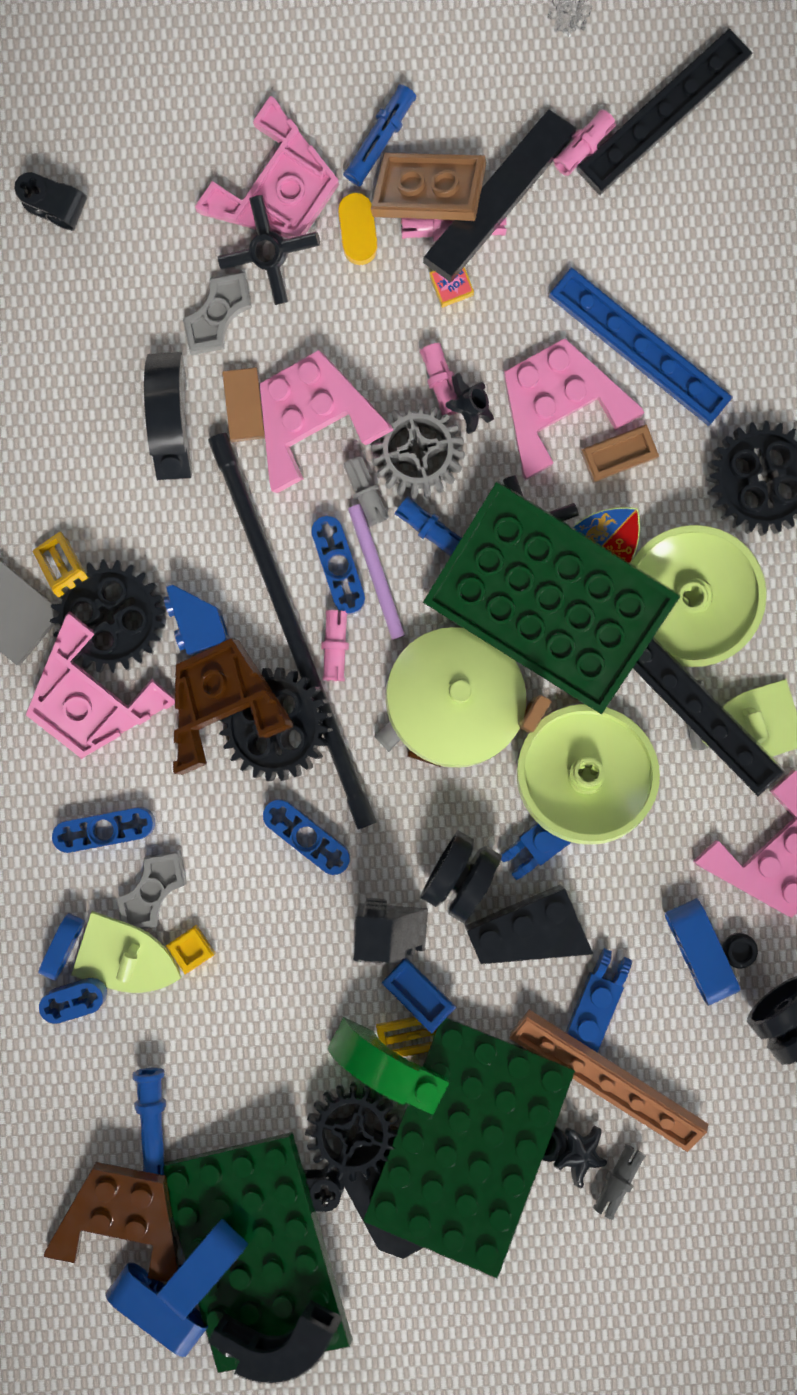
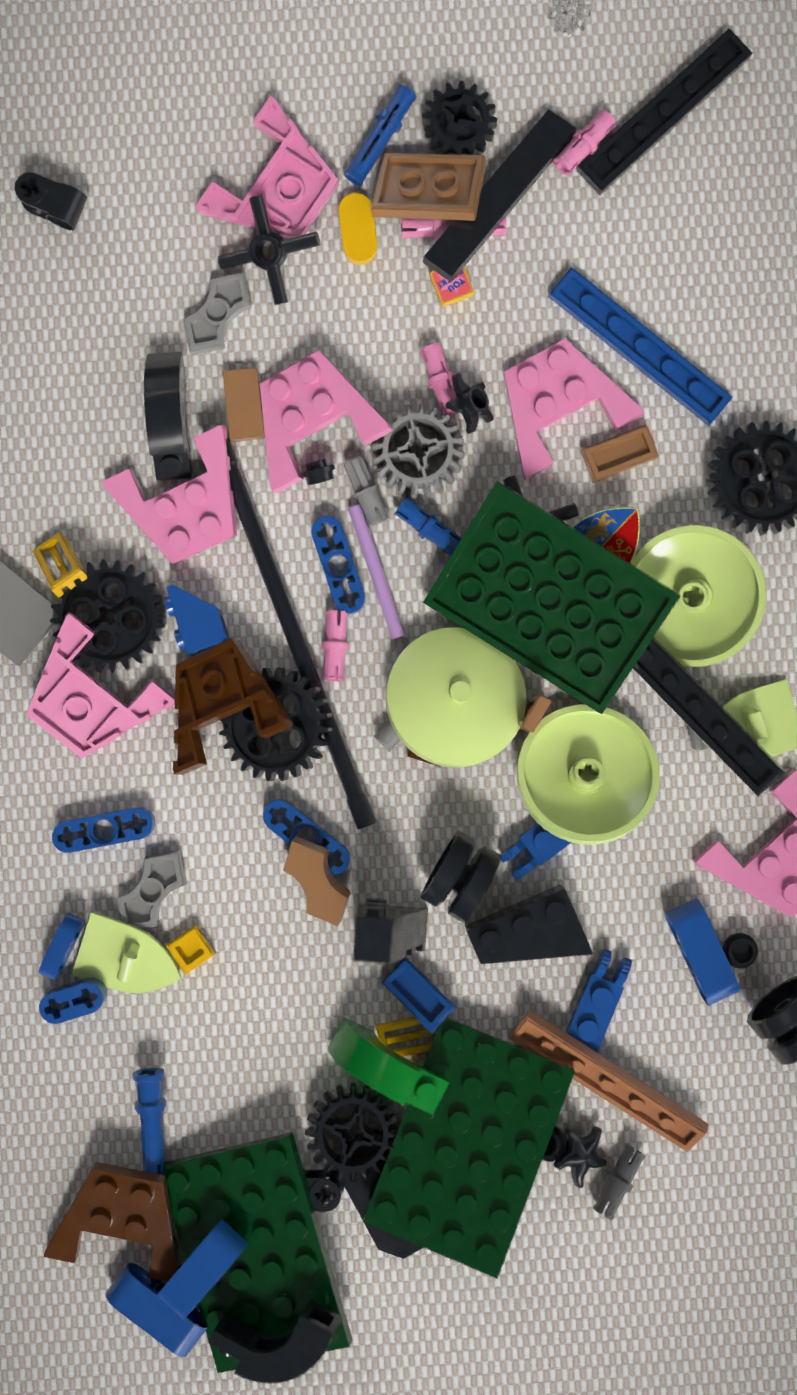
(190, 515): none -> bright pink wing
(310, 867): none -> medium nougat tile
(318, 472): none -> black plate
(457, 105): none -> black gear

